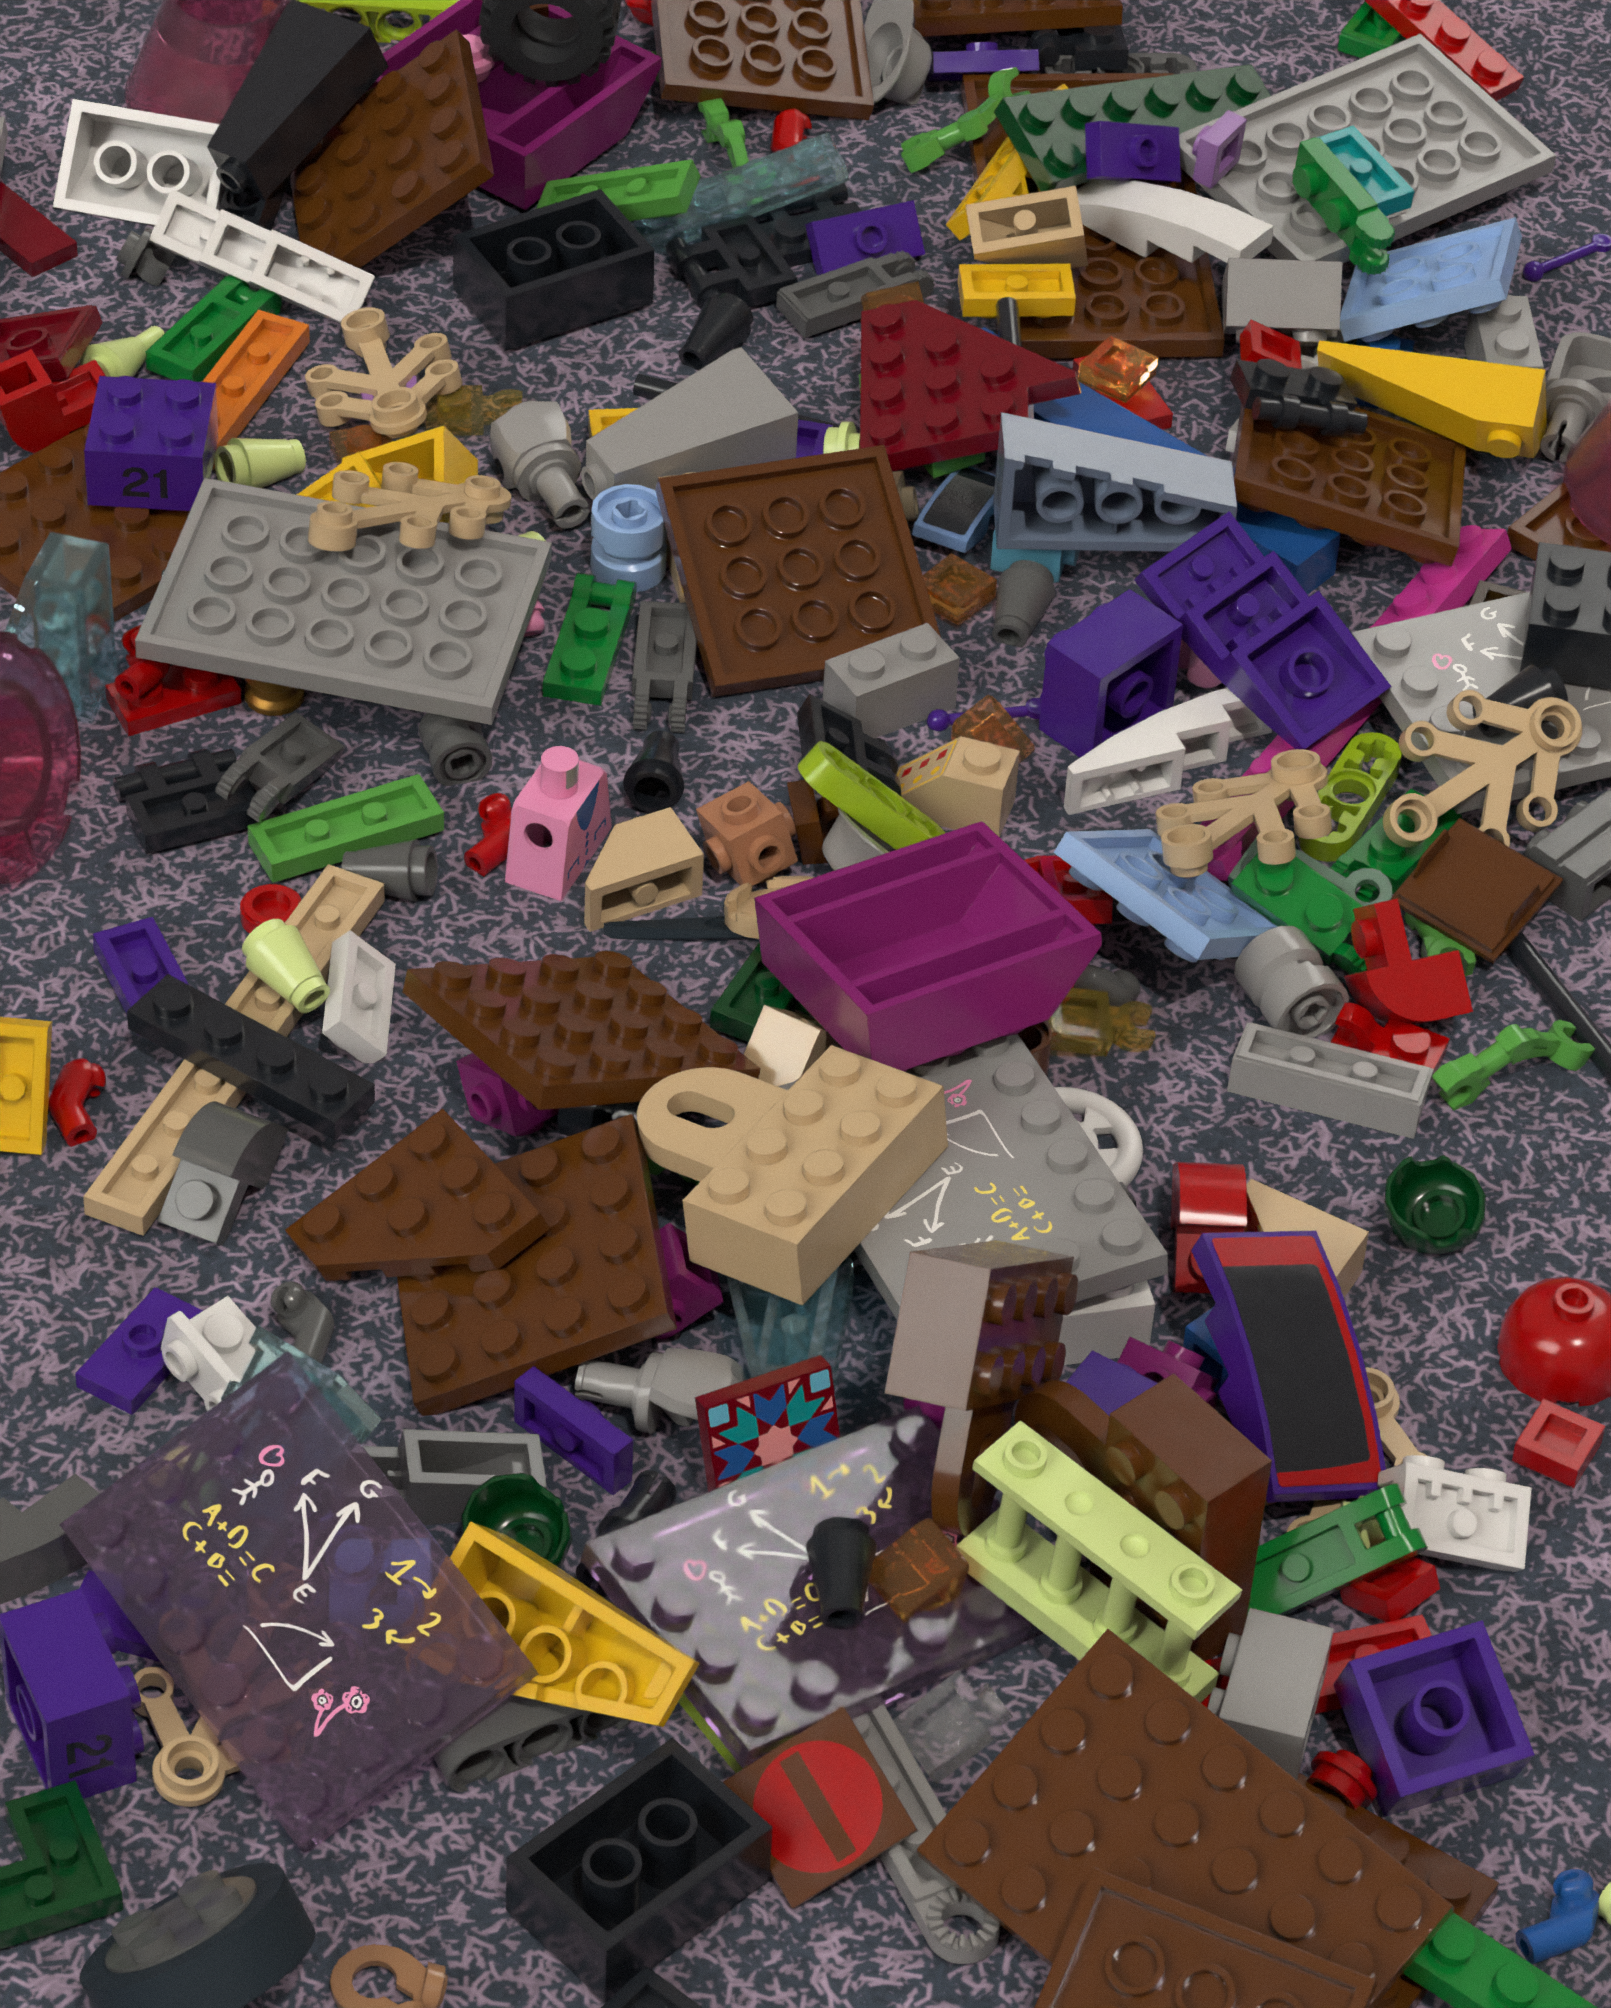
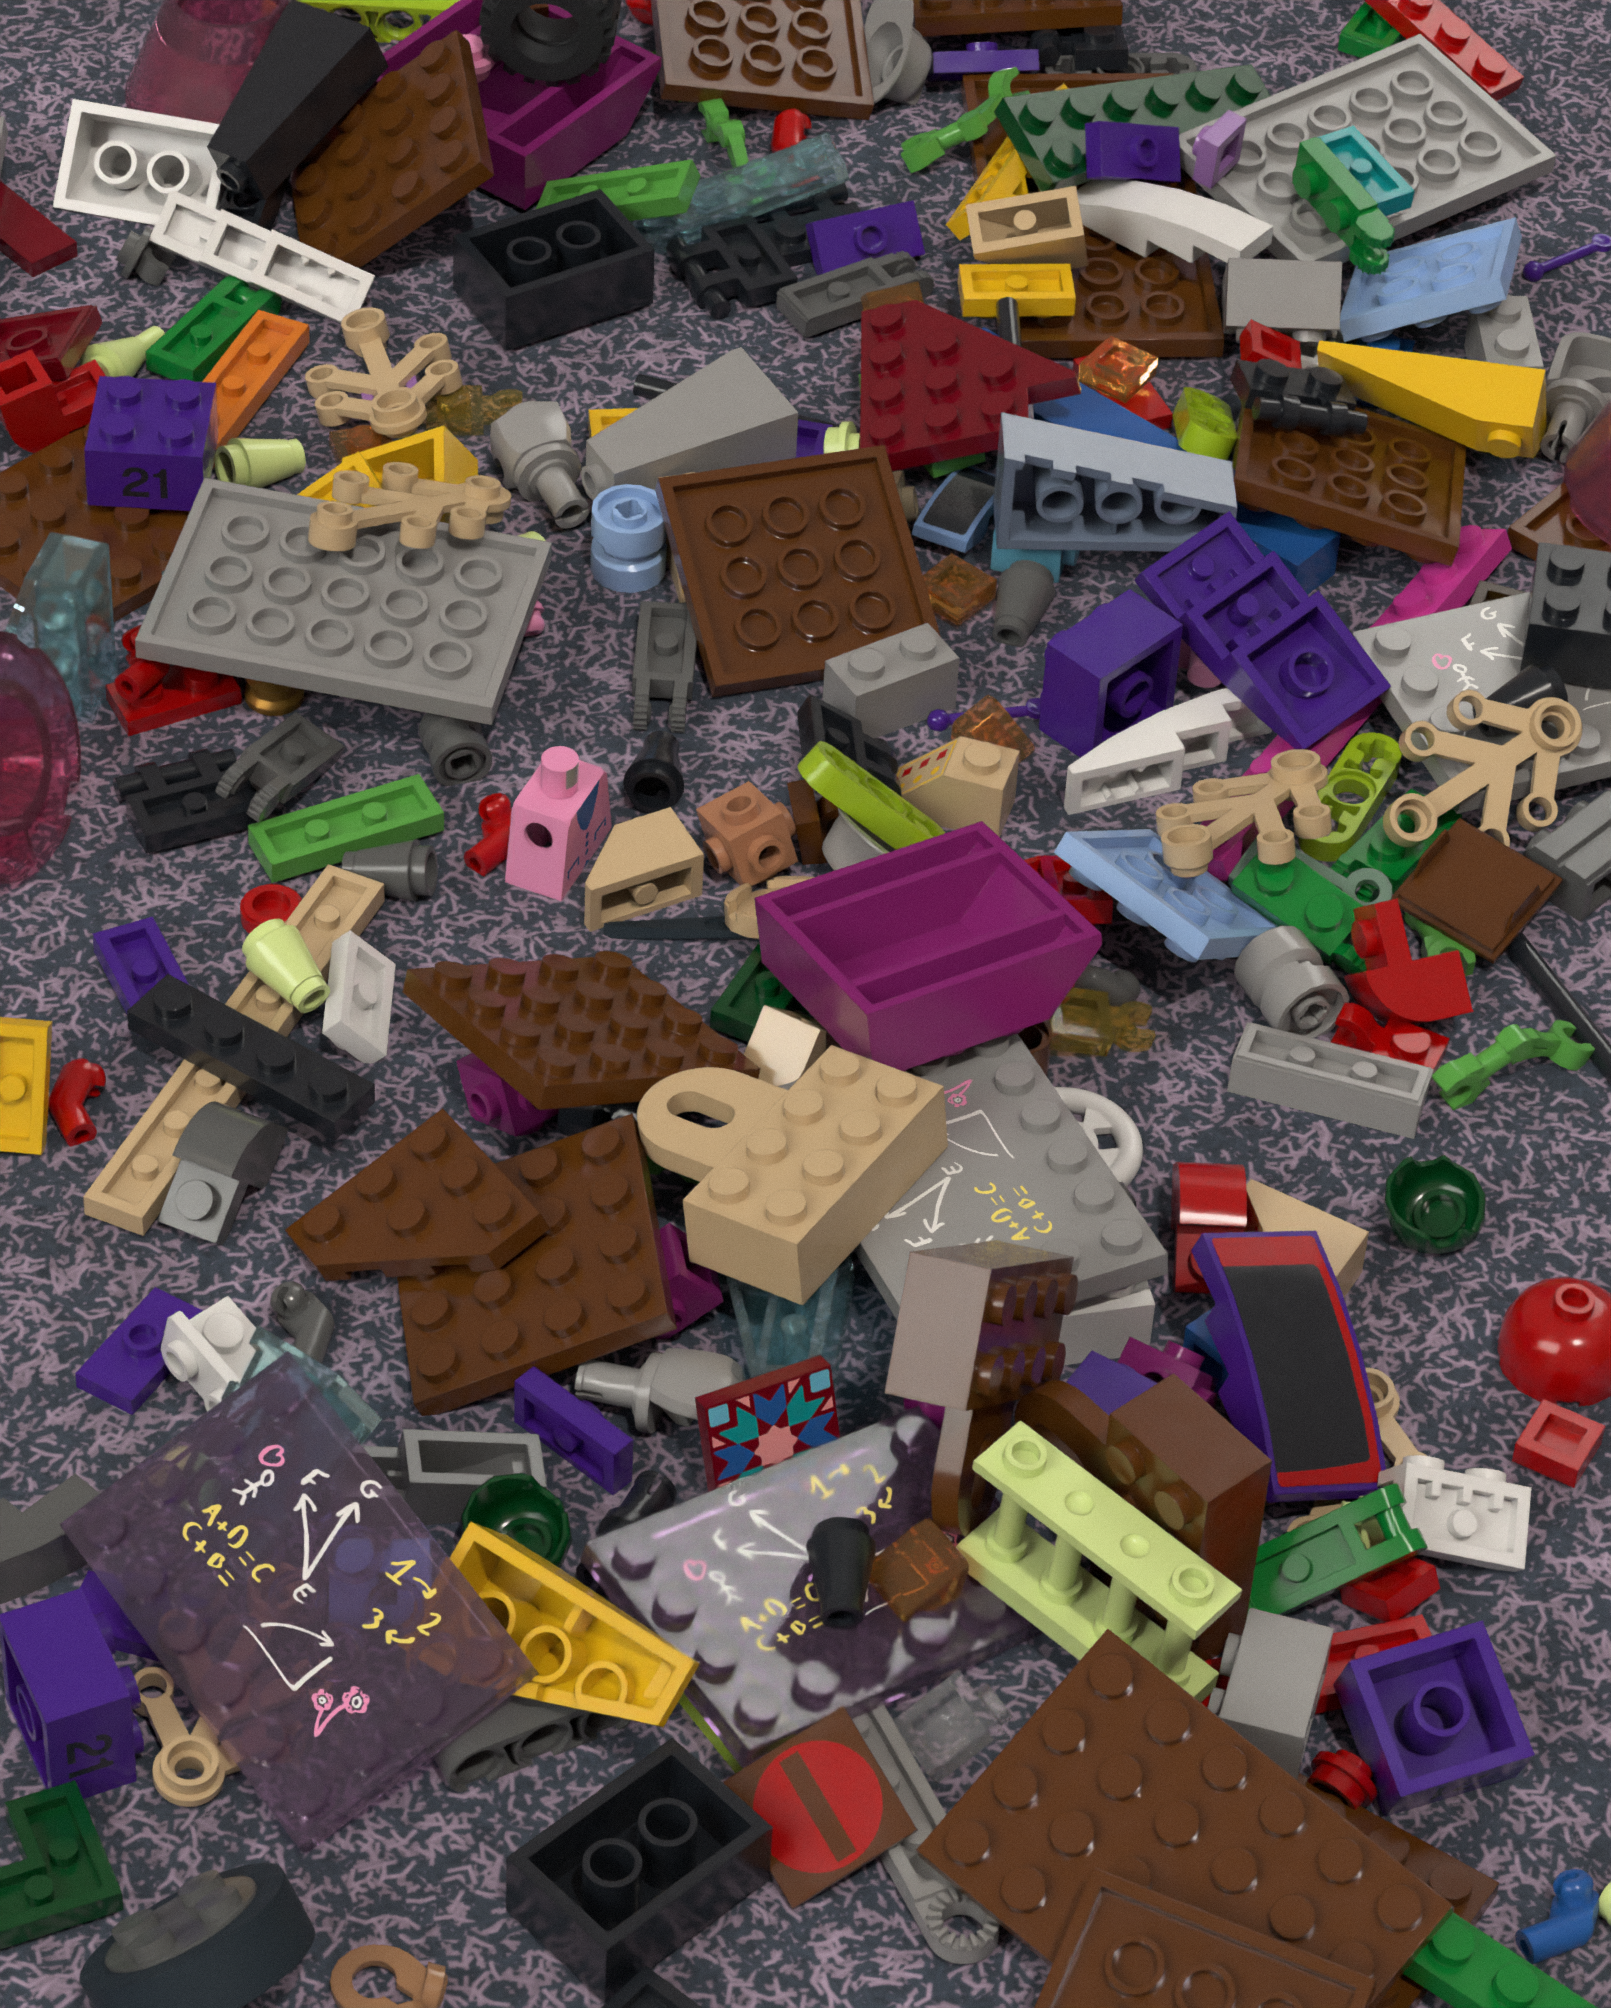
(589, 640): green plate -> none
(717, 330): black cone -> none
(1204, 424): none -> lime beam

